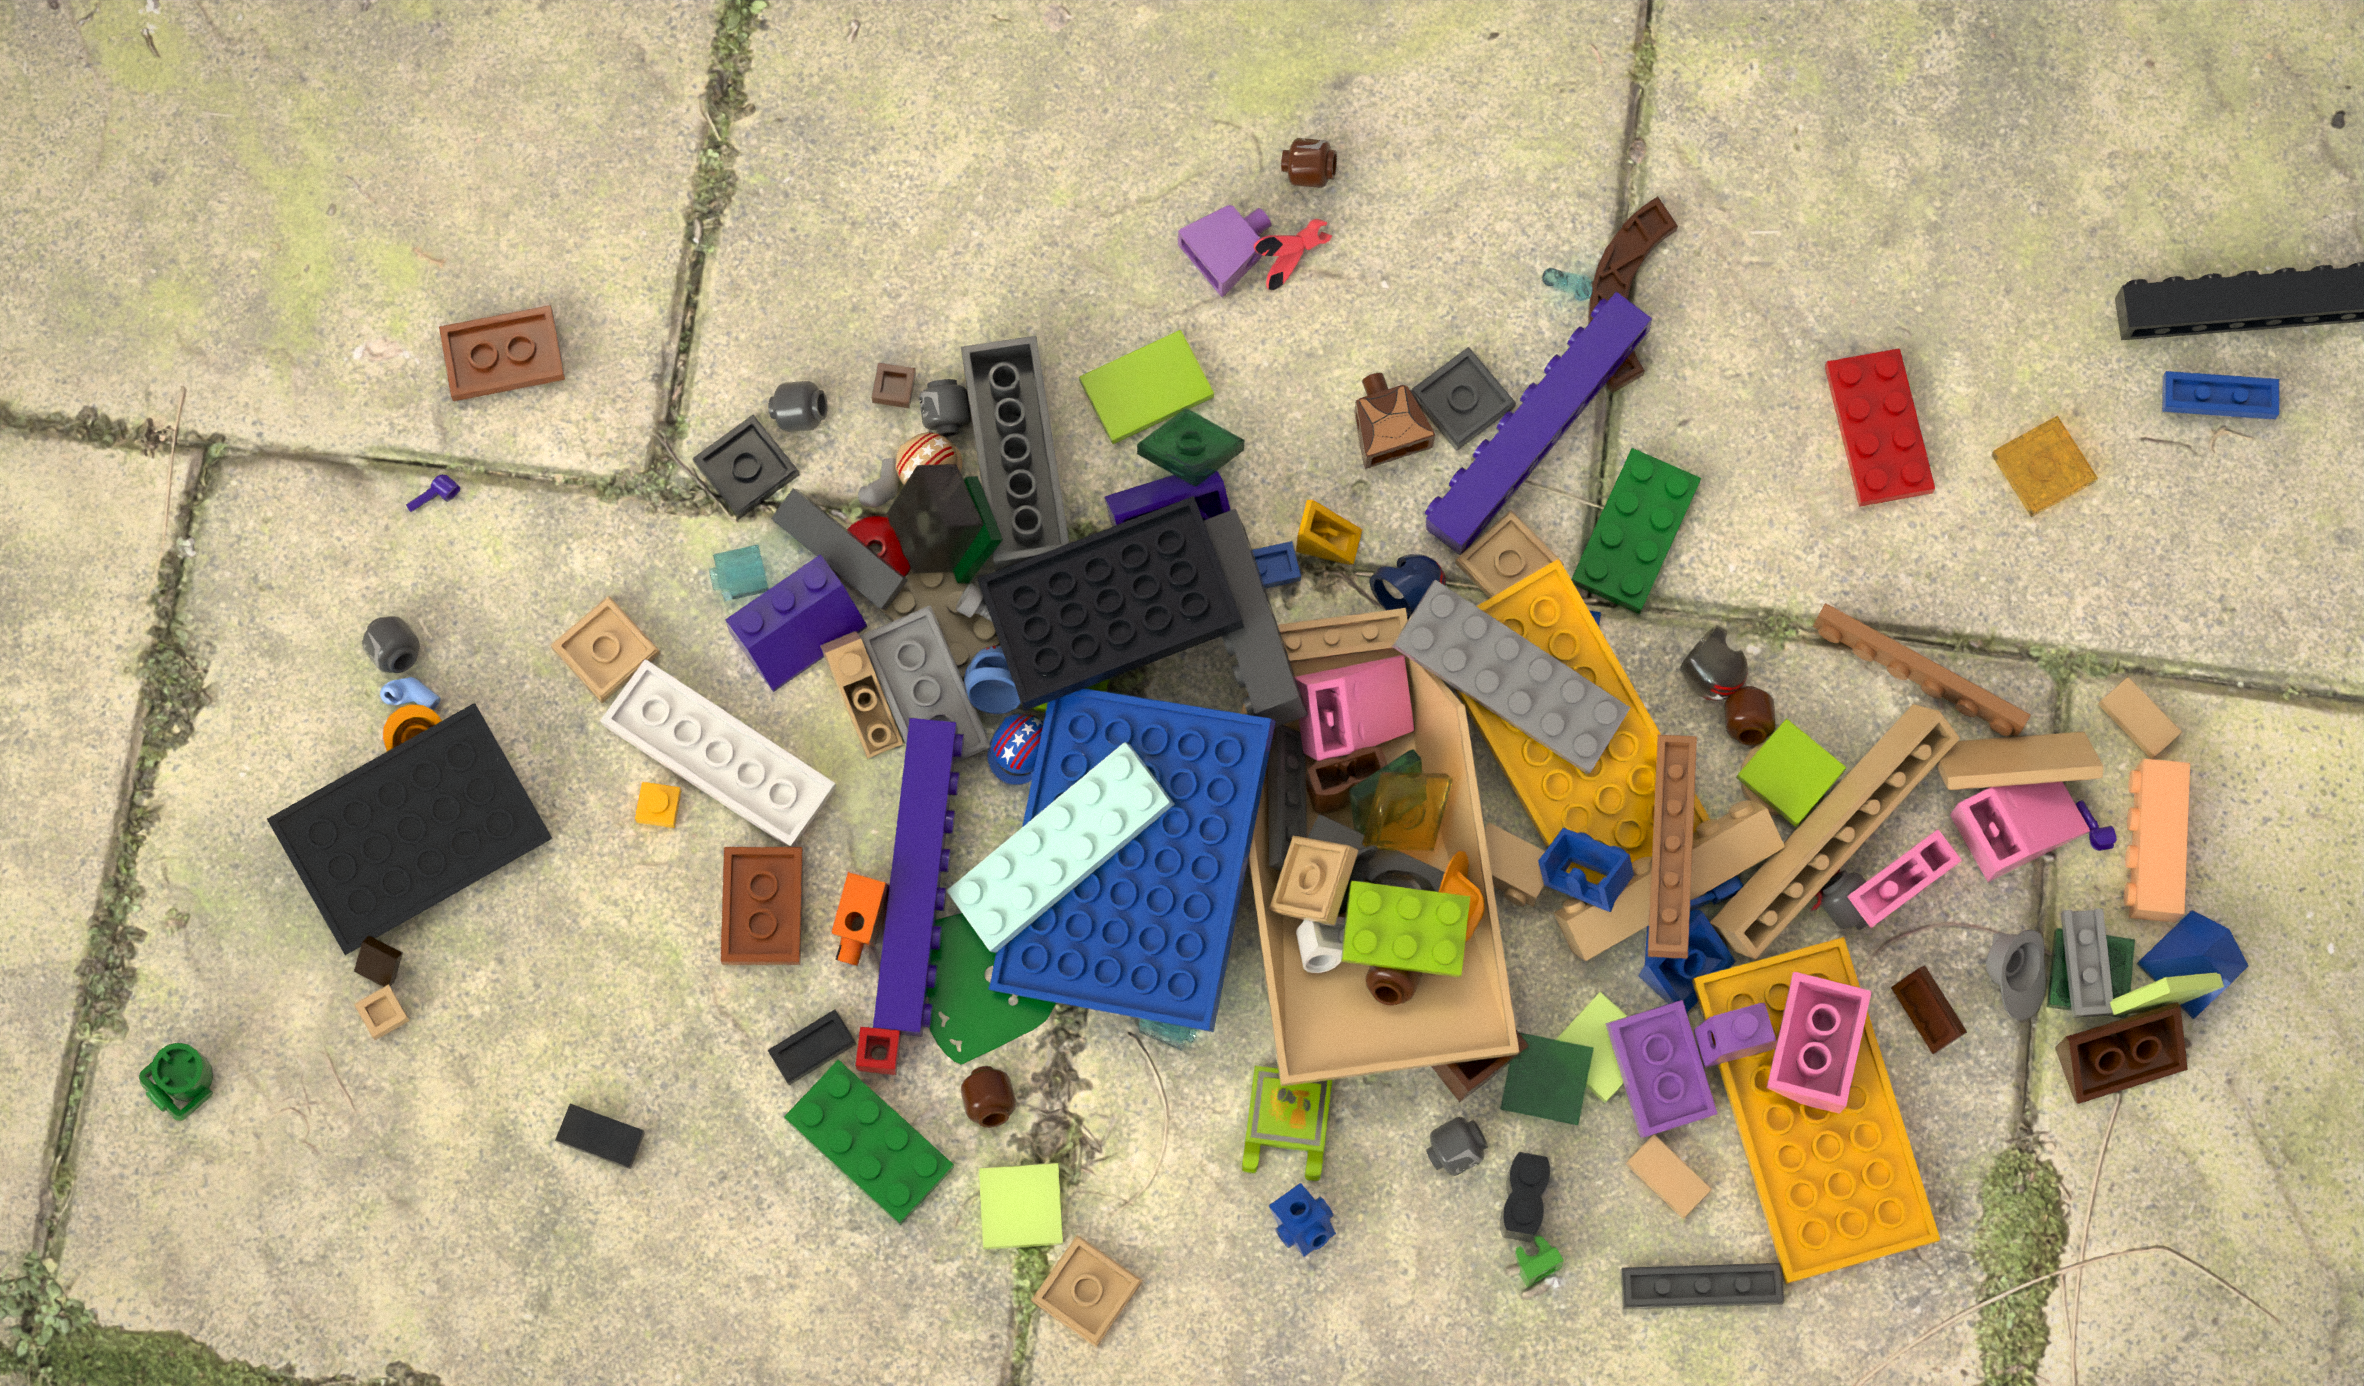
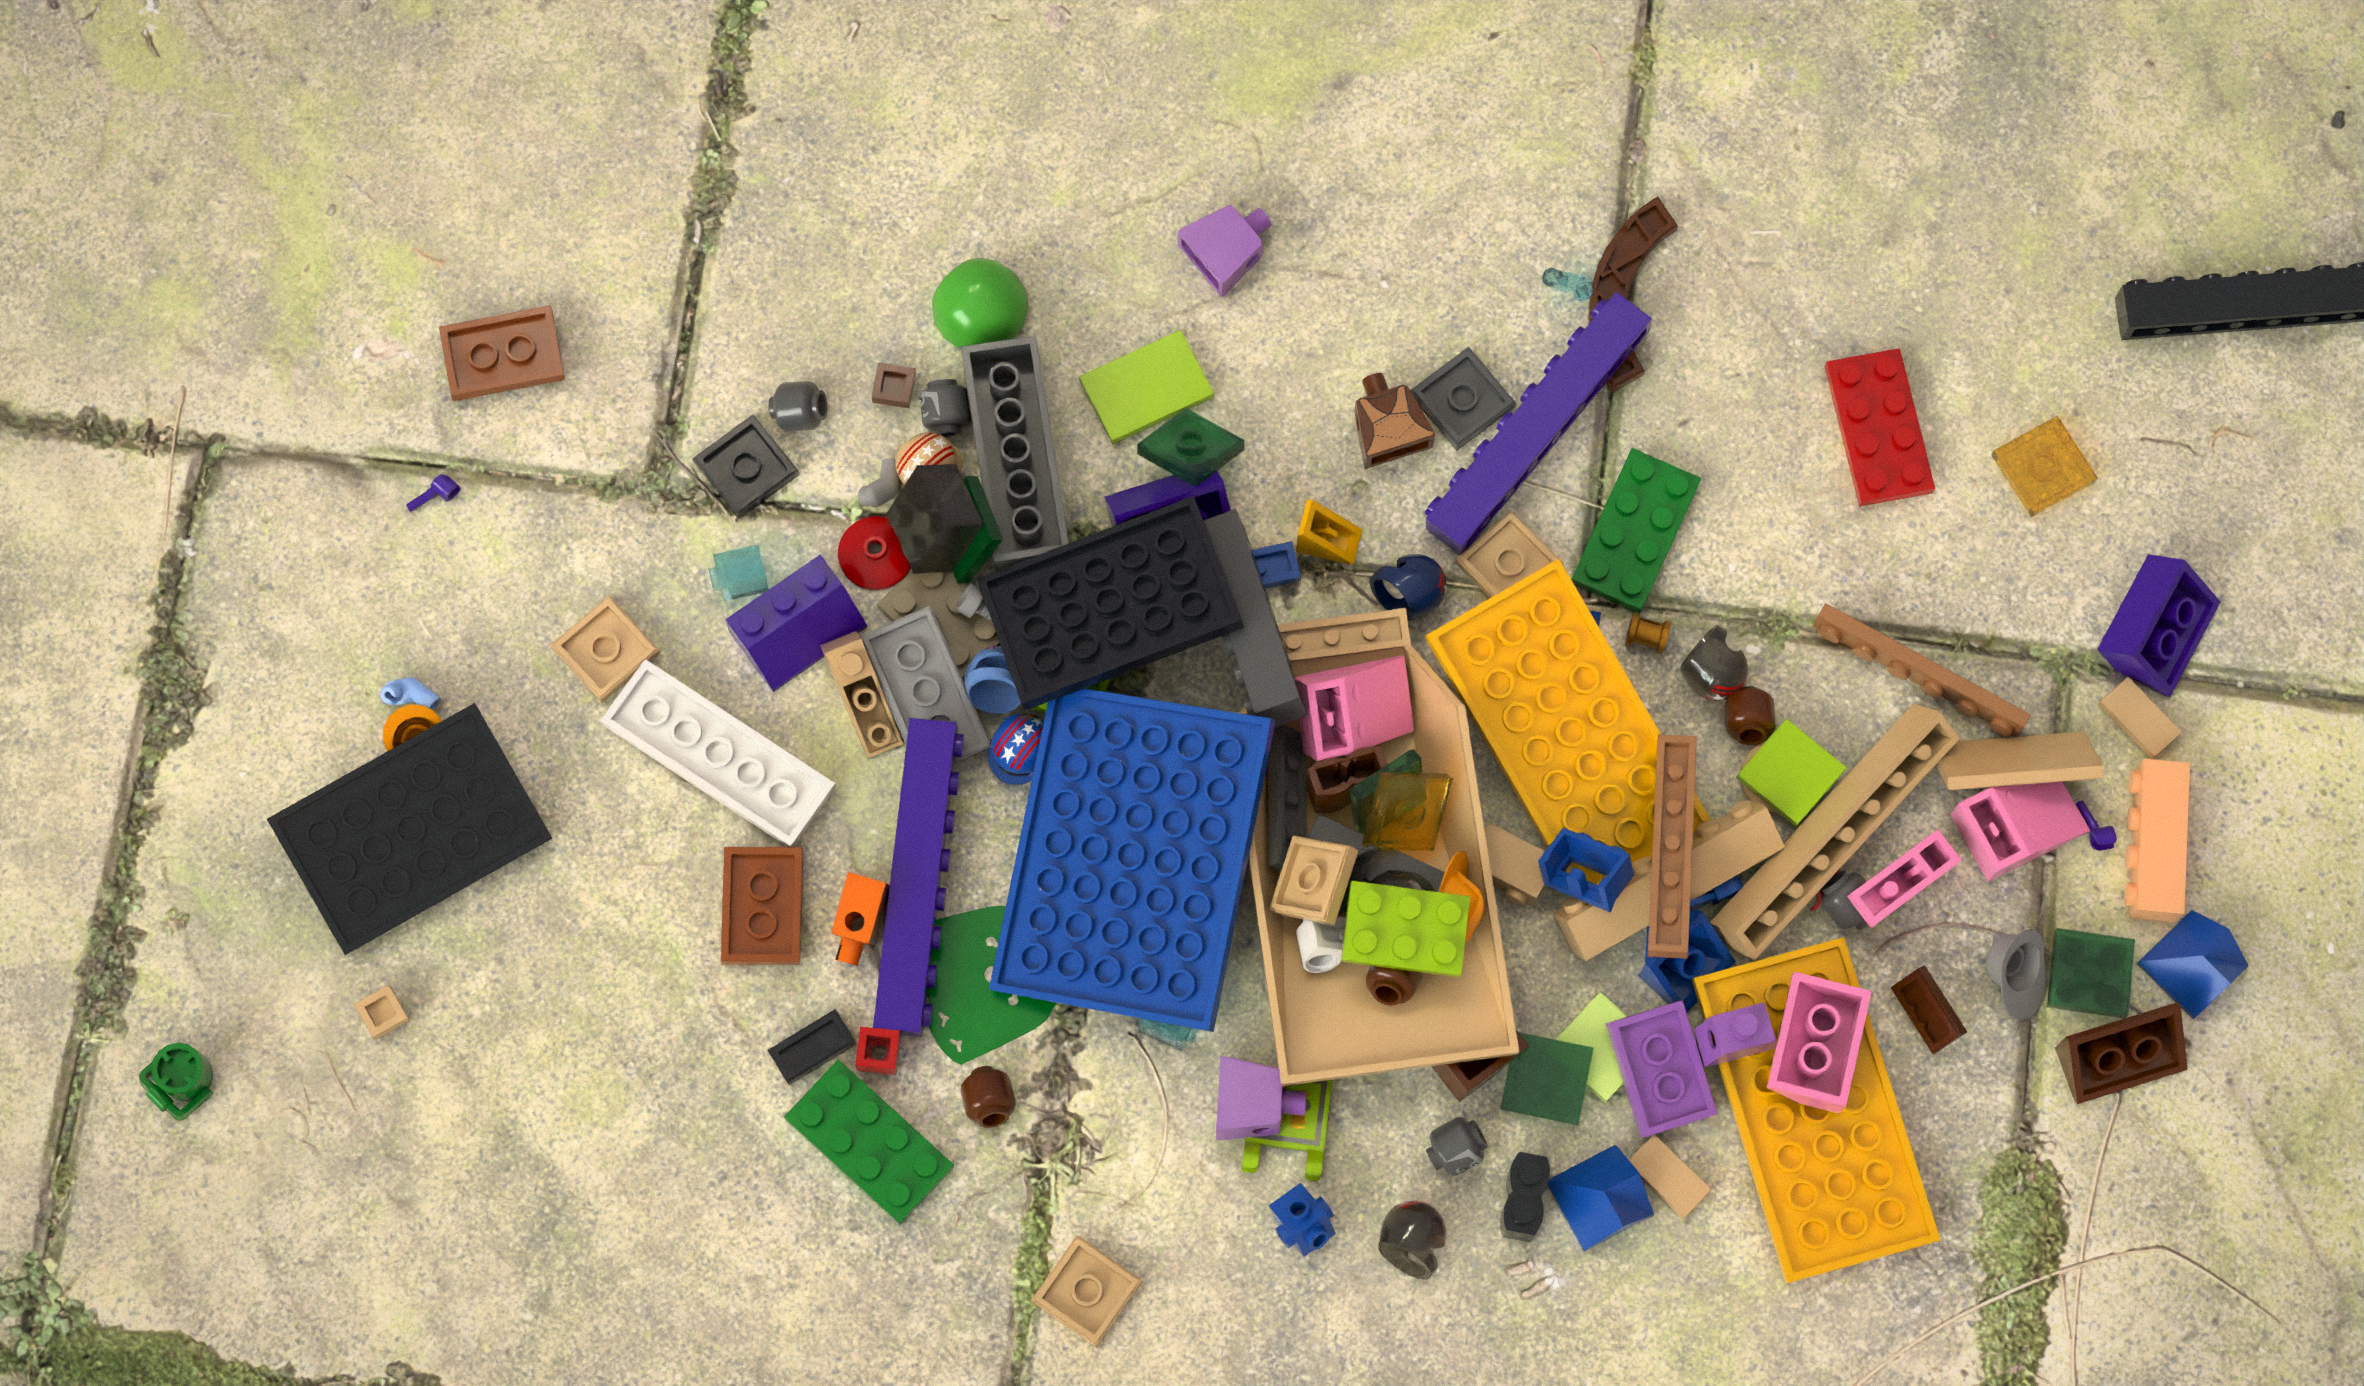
(378, 961): dark brown tile -> none
(391, 644): dark grey head -> none
(600, 1136): black tile -> none
(658, 804): yellow plate -> none
(839, 549): dark grey tile -> none
(980, 303): none -> bright green cylinder
(1020, 1206): yellowish green tile -> none
(1060, 847): light aqua plate -> none
(1252, 1100): none -> medium lavender torso
(1289, 250): coral piece -> none
(1309, 162): reddish brown head -> none
(1416, 1229): none -> clear smoke helmet
(1511, 677): light grey plate -> none
(1538, 1266): bright green tile -> none
(1601, 1197): none -> blue slope
(1648, 633): none -> pearl gold bush
(1702, 1286): dark grey tile -> none
(2087, 963): light grey hinge -> none
(2159, 624): none -> dark purple slope
(2166, 992): yellowish green tile -> none
(2220, 395): blue plate -> none

